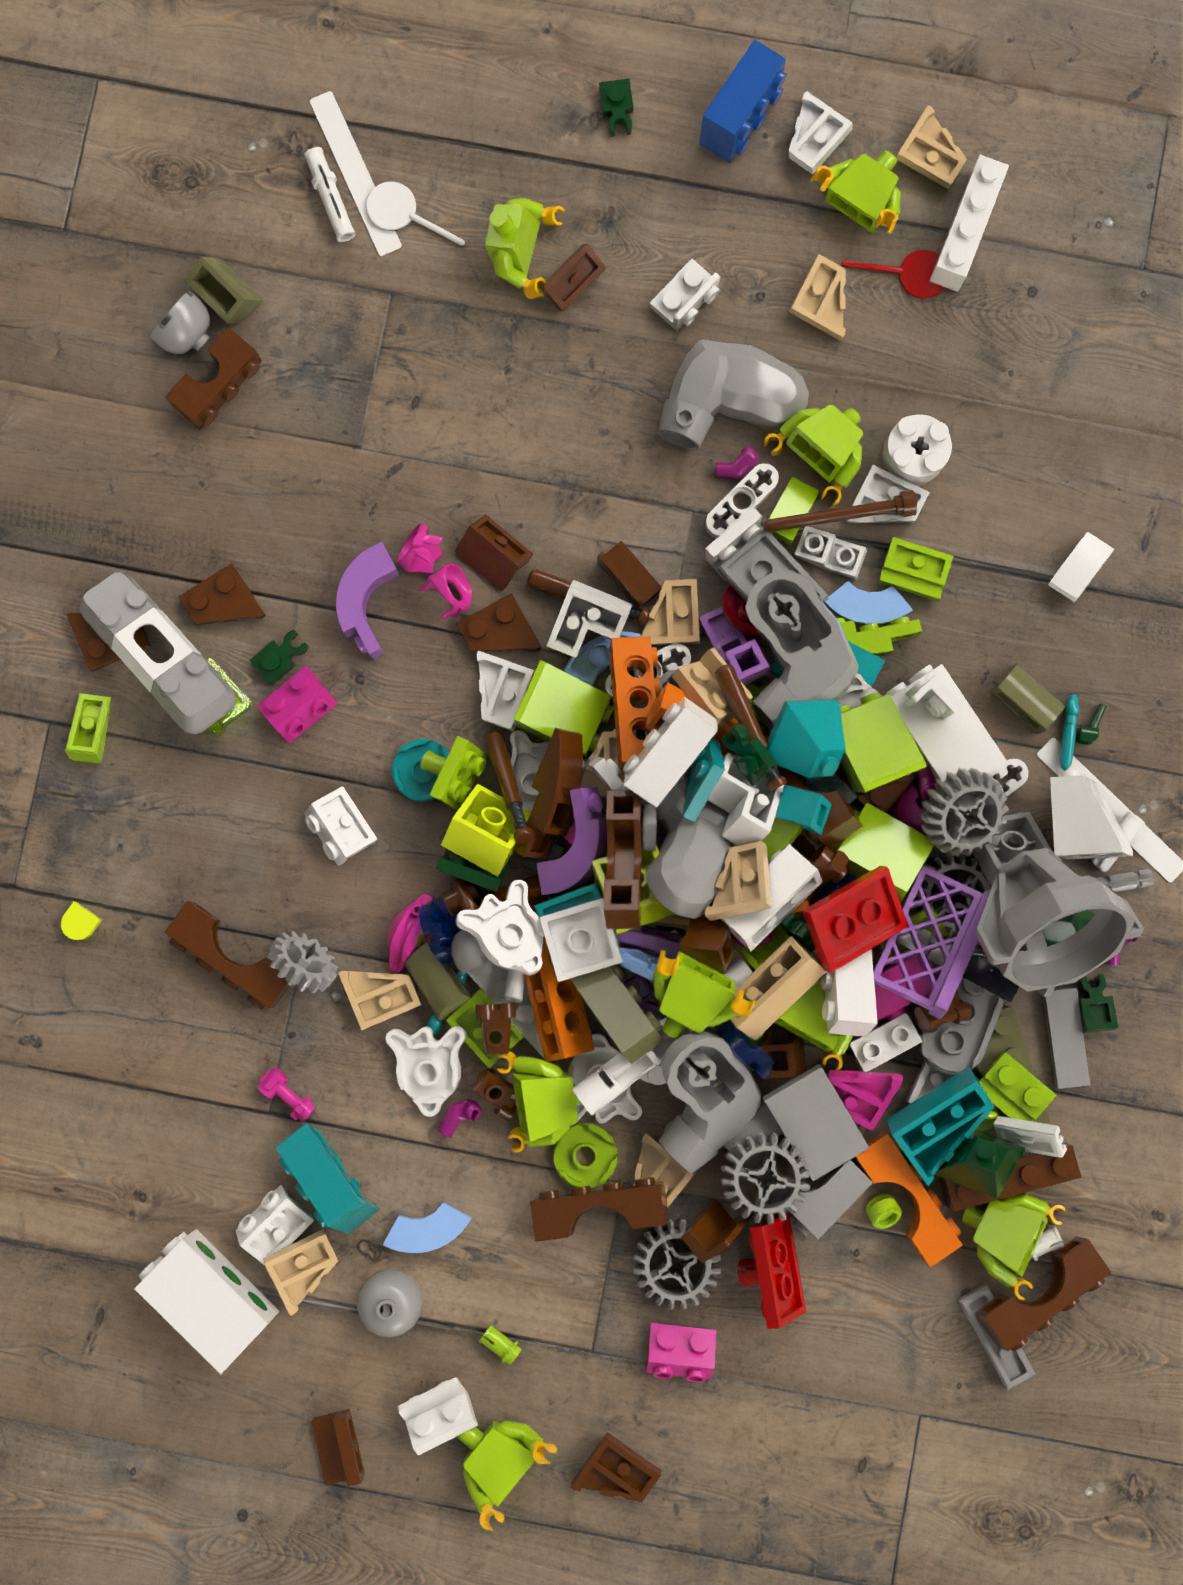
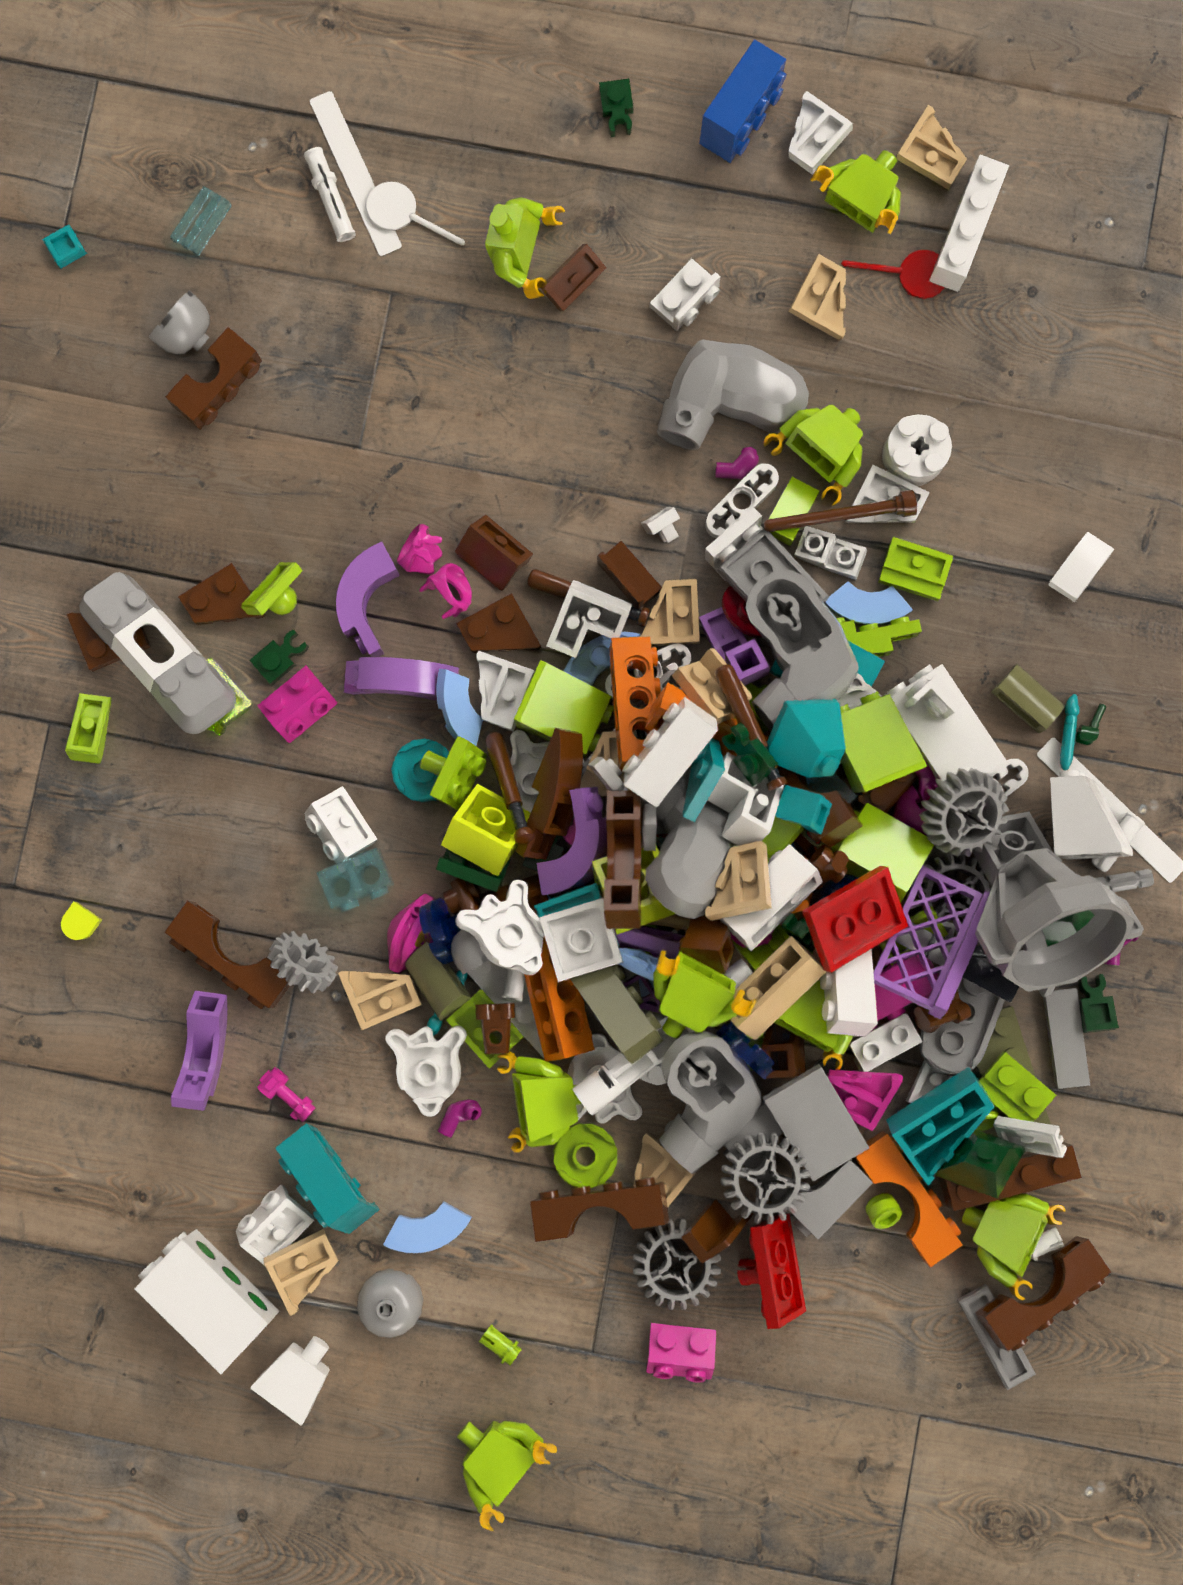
(64, 246): none -> teal tile
(203, 1050): none -> medium lavender arch
(211, 226): none -> clear light blue tile
(222, 289): olive brick -> none
(274, 591): none -> lime tile
(294, 1379): none -> white torso
(338, 1448): reddish brown panel -> none
(353, 872): none -> clear light blue brick
(393, 676): none -> medium lavender arch
(438, 1415): white bracket -> none
(456, 706): none -> light blue tile
(497, 1093): reddish brown plate -> none
(617, 1471): reddish brown wing -> none
(662, 524): none -> white tile

